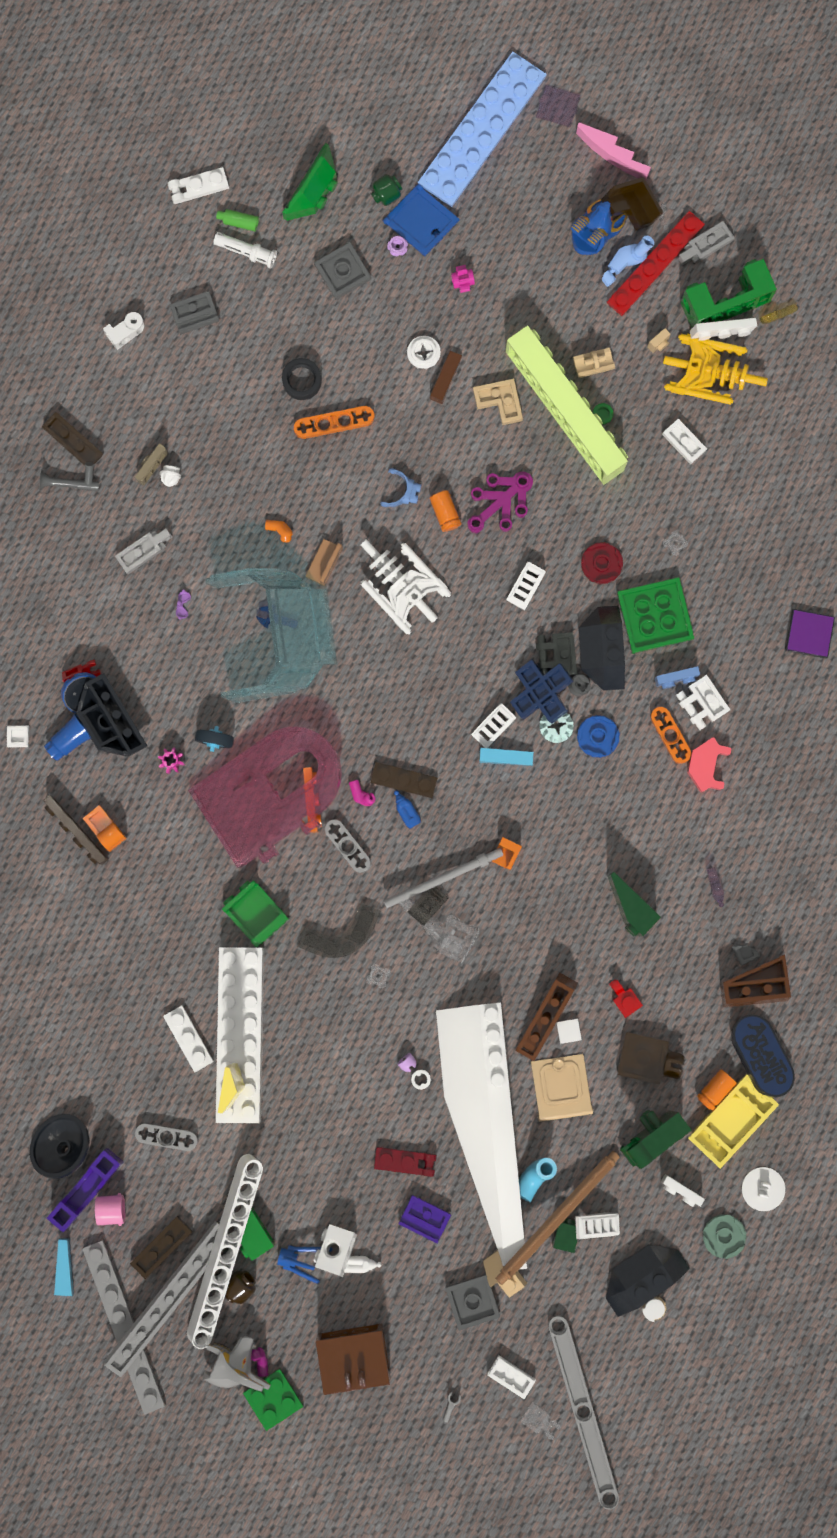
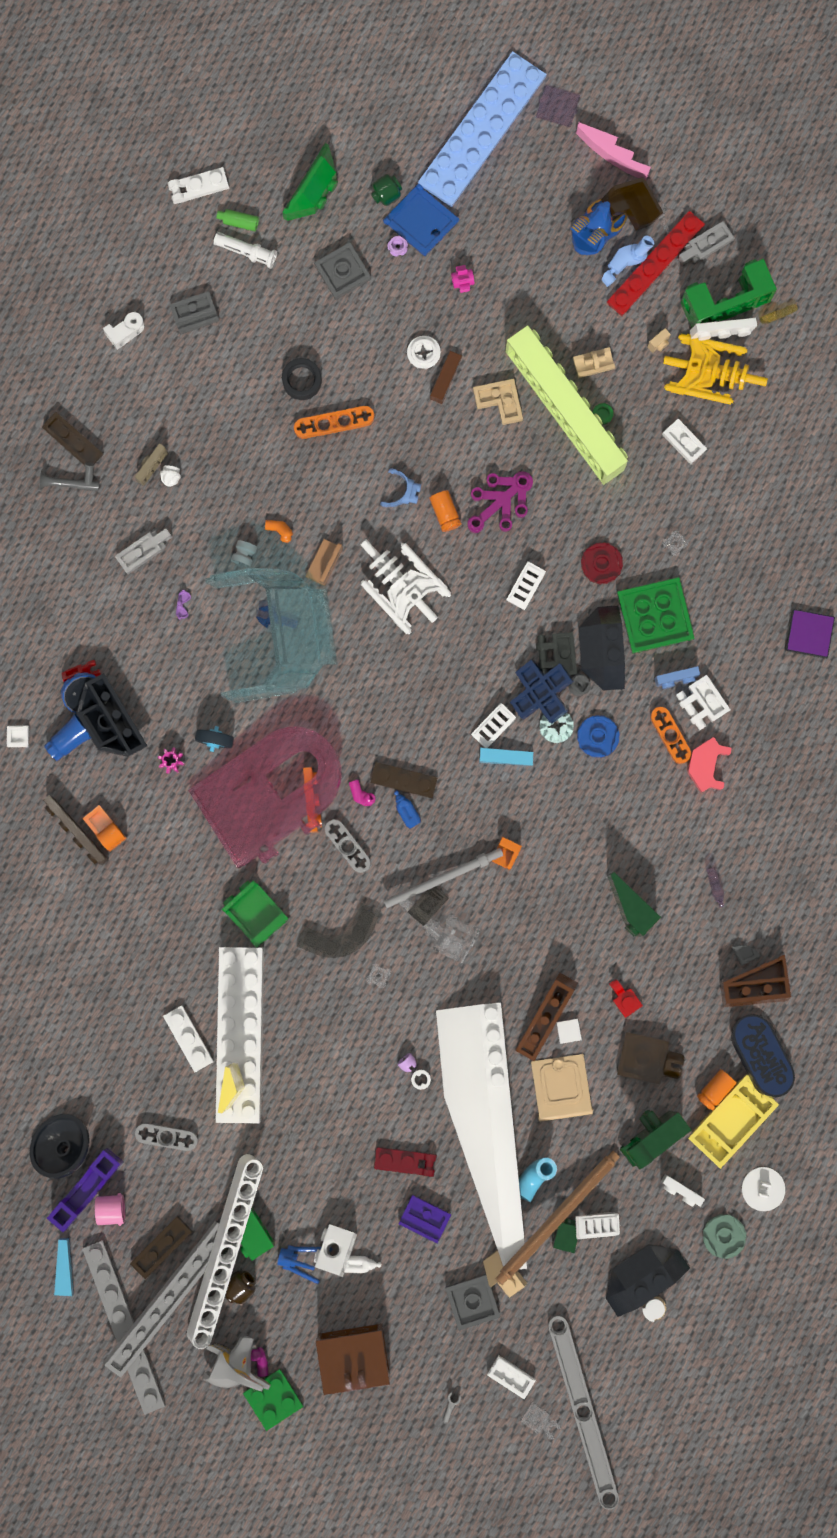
(244, 553): none -> light grey wheel

